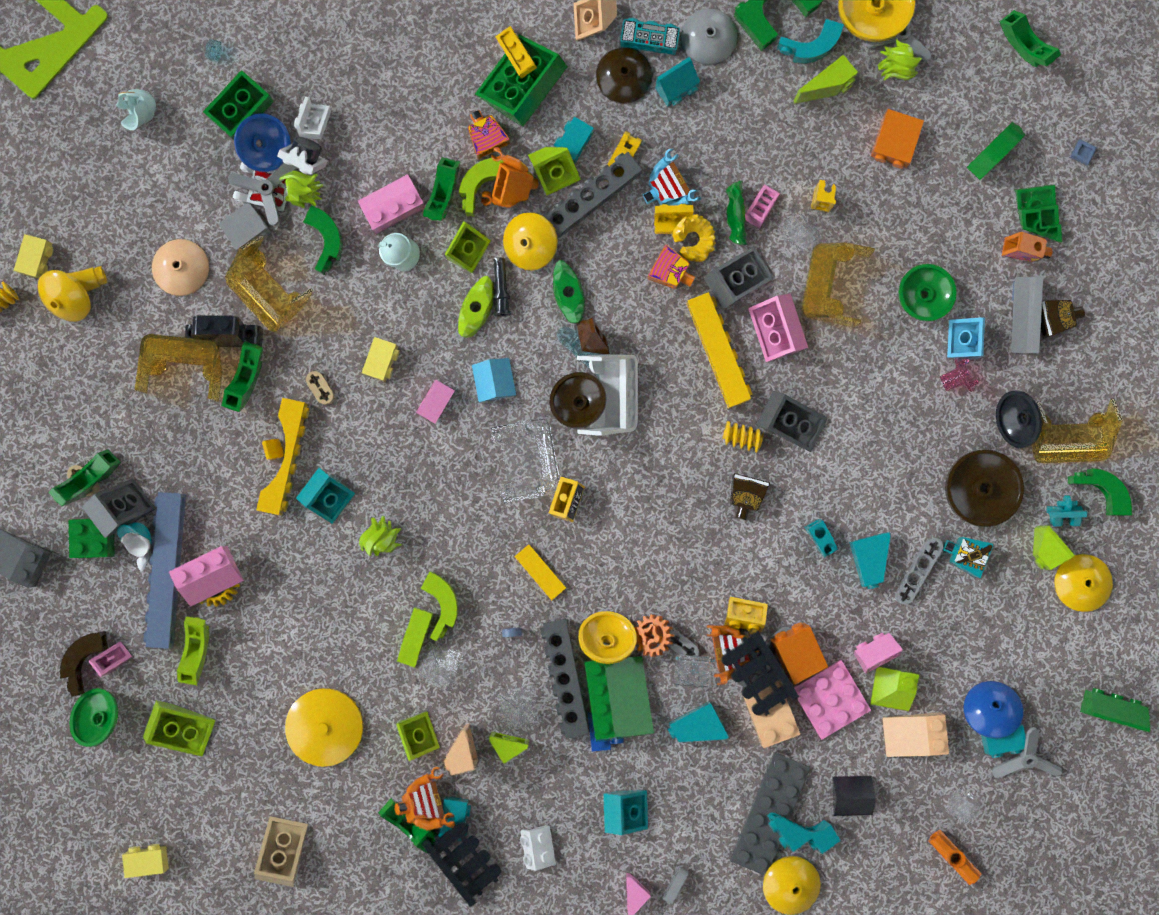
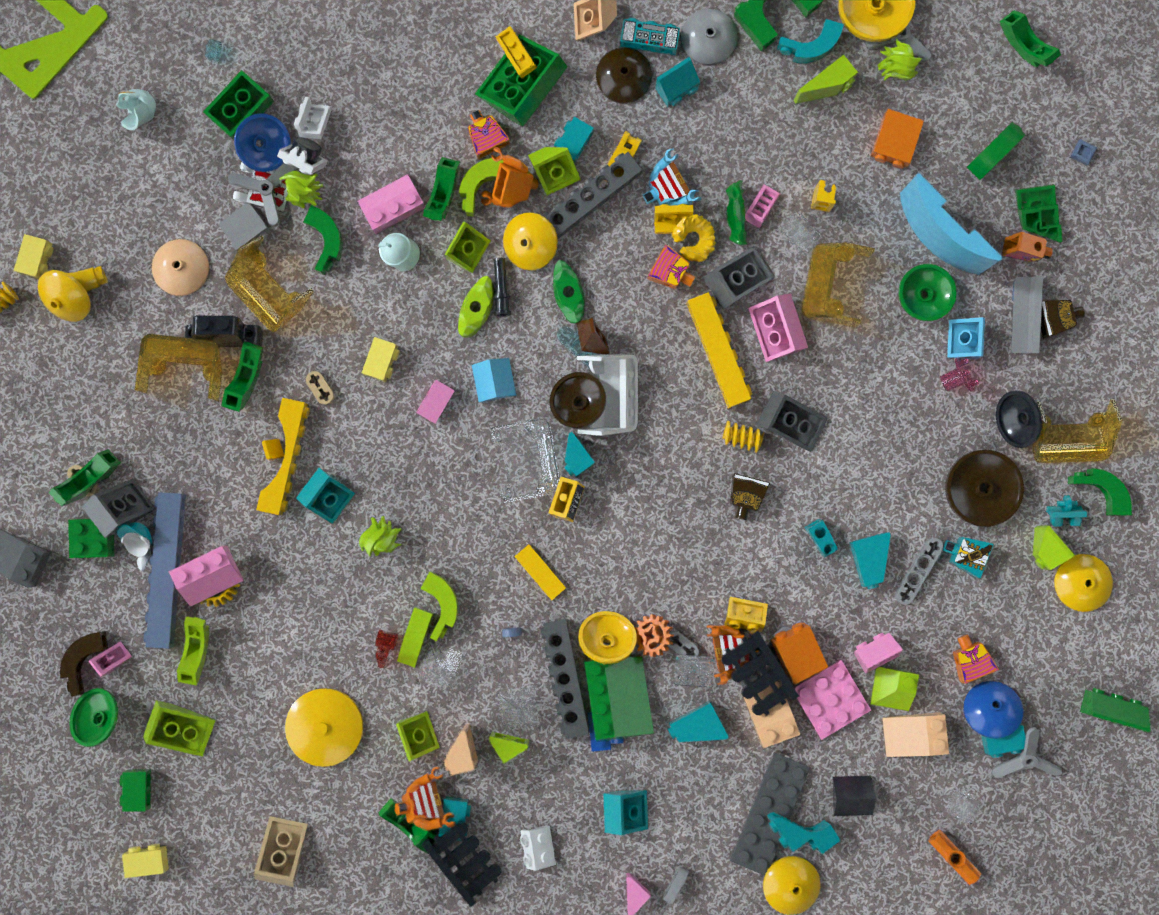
(135, 790): none -> green brick
(385, 643): none -> clear red piece
(576, 457): none -> teal slope
(941, 232): none -> medium azure slope
(972, 660): none -> torso

